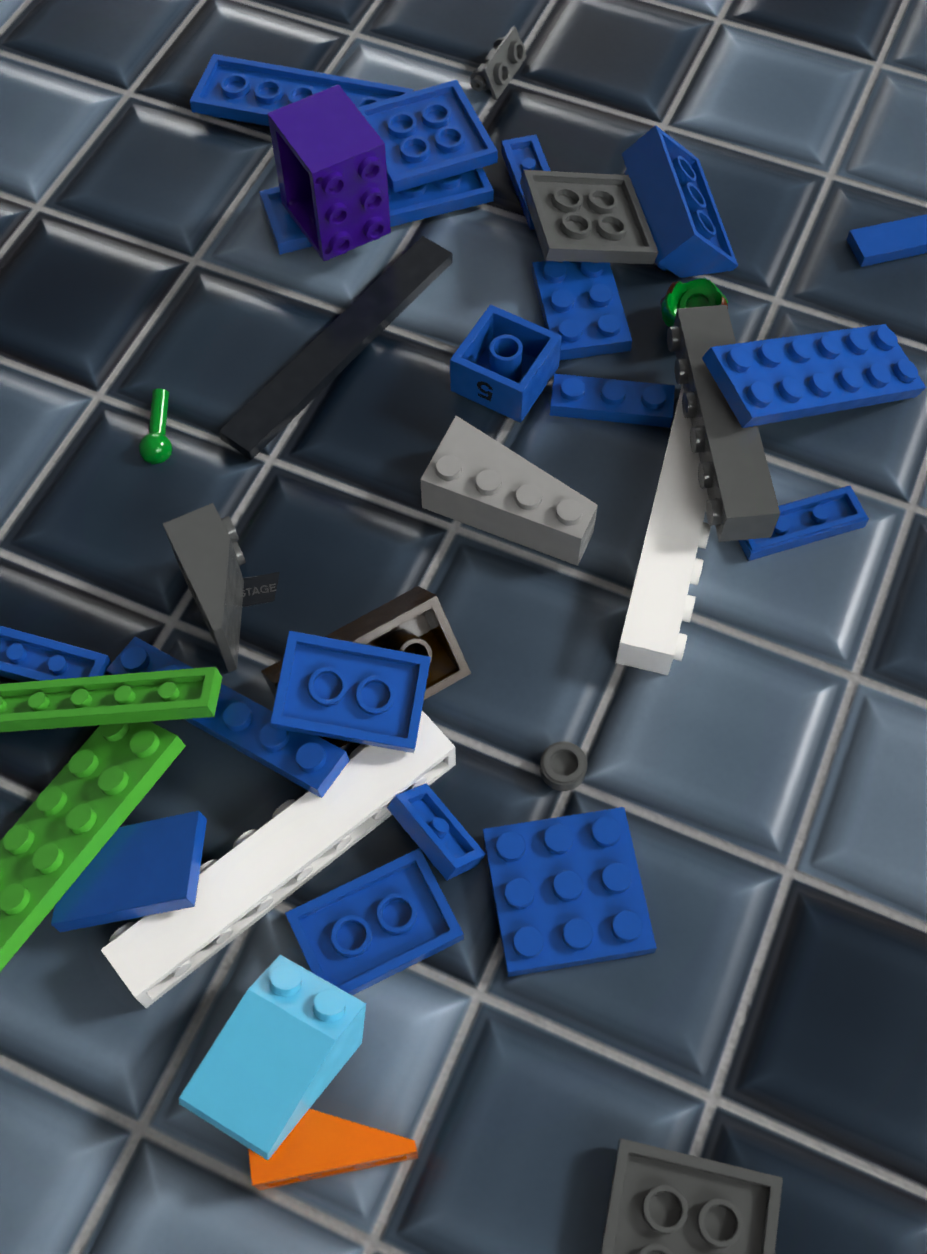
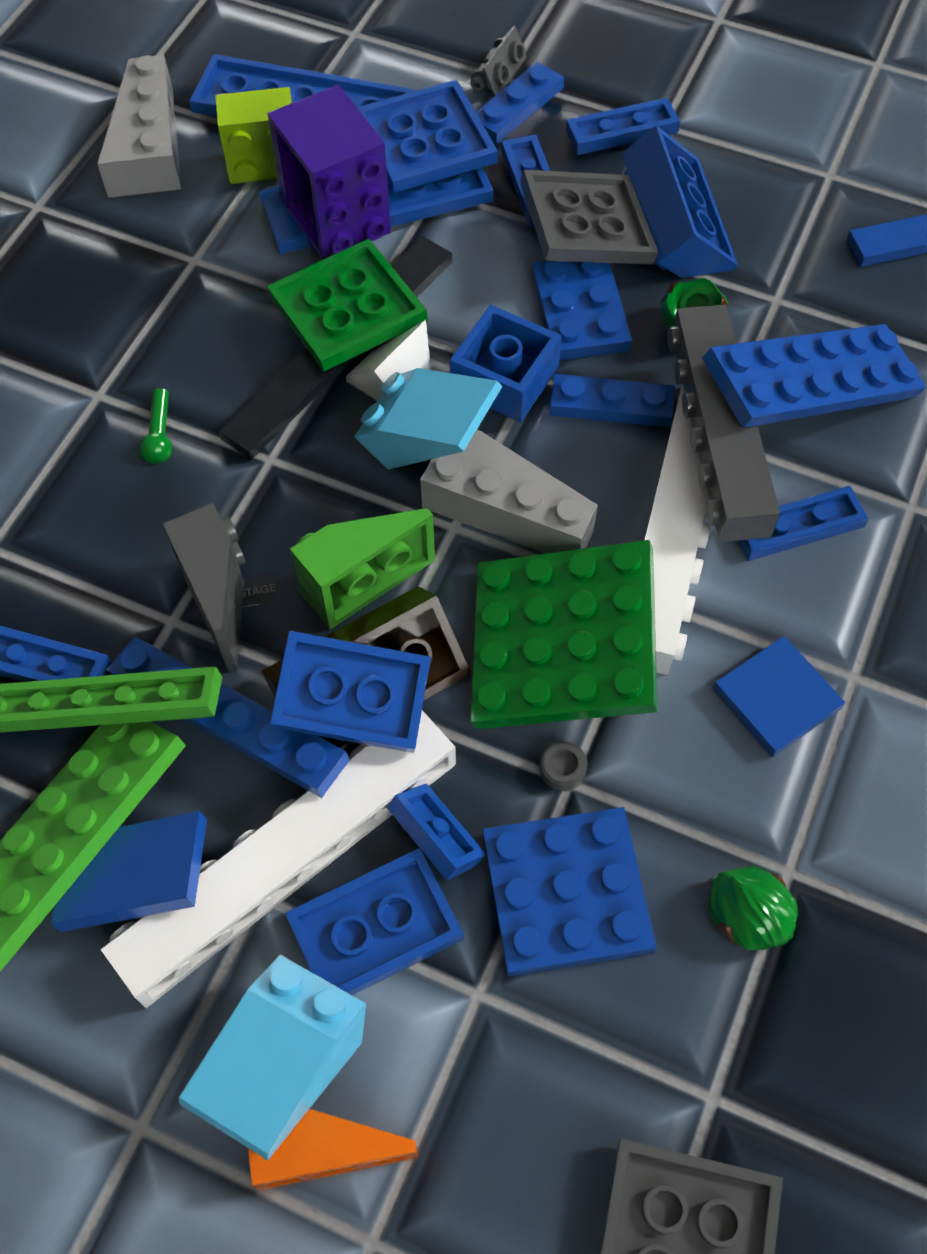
(142, 135): none -> light grey wedge
(247, 134): none -> lime brick
(347, 304): none -> green plate
(360, 561): none -> bright green slope
(398, 355): none -> white slope
(425, 416): none -> medium azure slope
(519, 101): none -> blue plate
(565, 636): none -> green plate
(620, 125): none -> blue plate
(753, 908): none -> green hair
(778, 696): none -> blue tile

